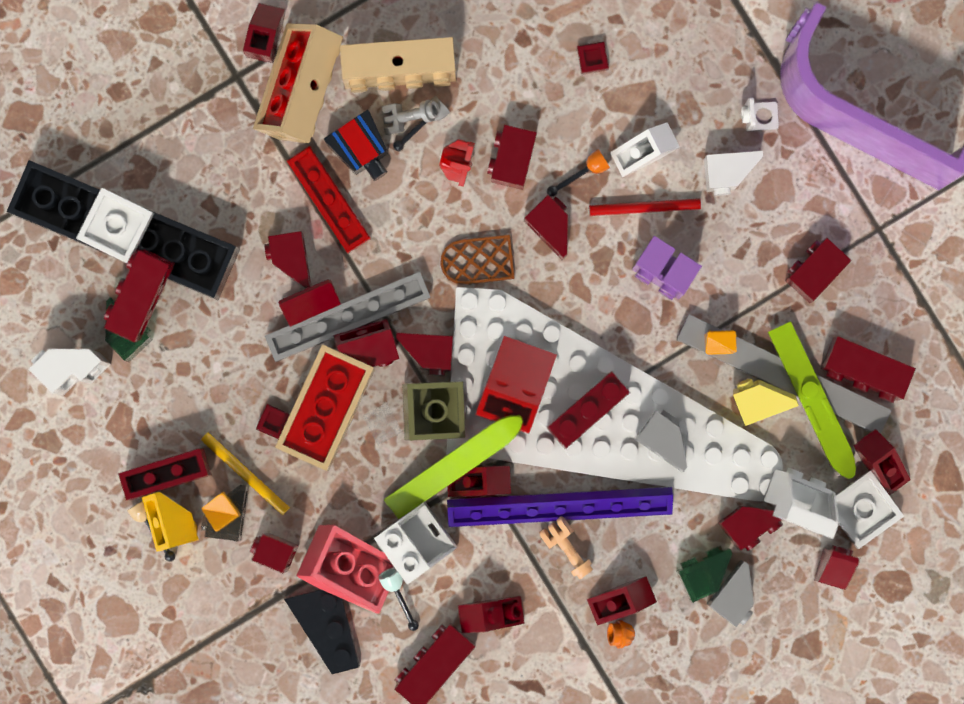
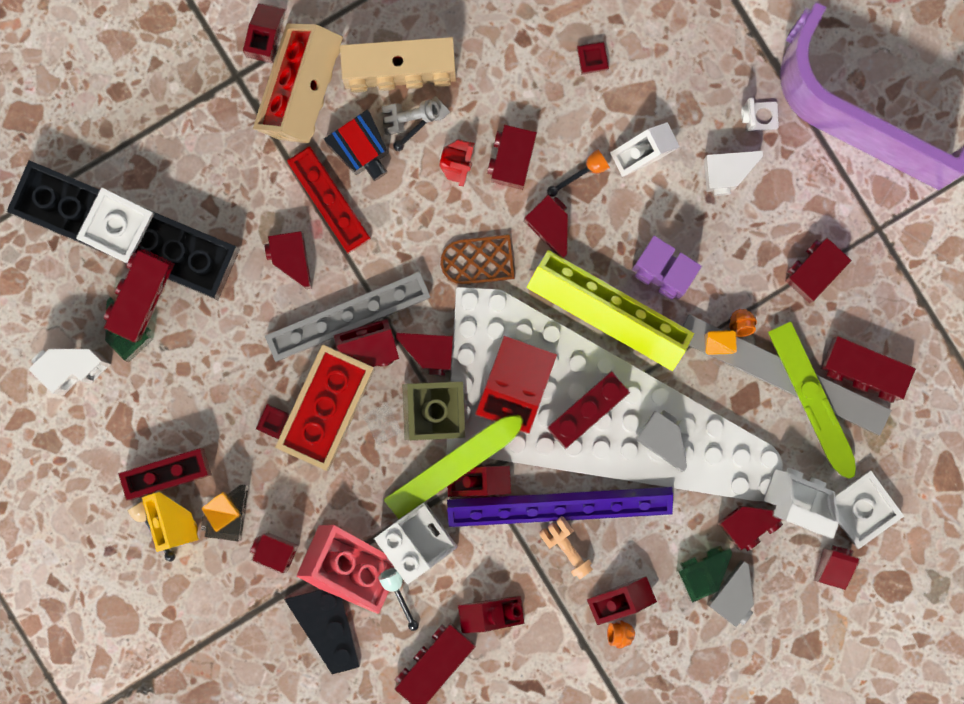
(245, 473): yellow bar -> none
(309, 302): dark red panel -> none
(610, 310): none -> neon yellow brick
(645, 207): red bar -> none
(743, 322): none -> orange plate
(761, 400): light yellow slope -> none
(882, 460): dark red slope -> none

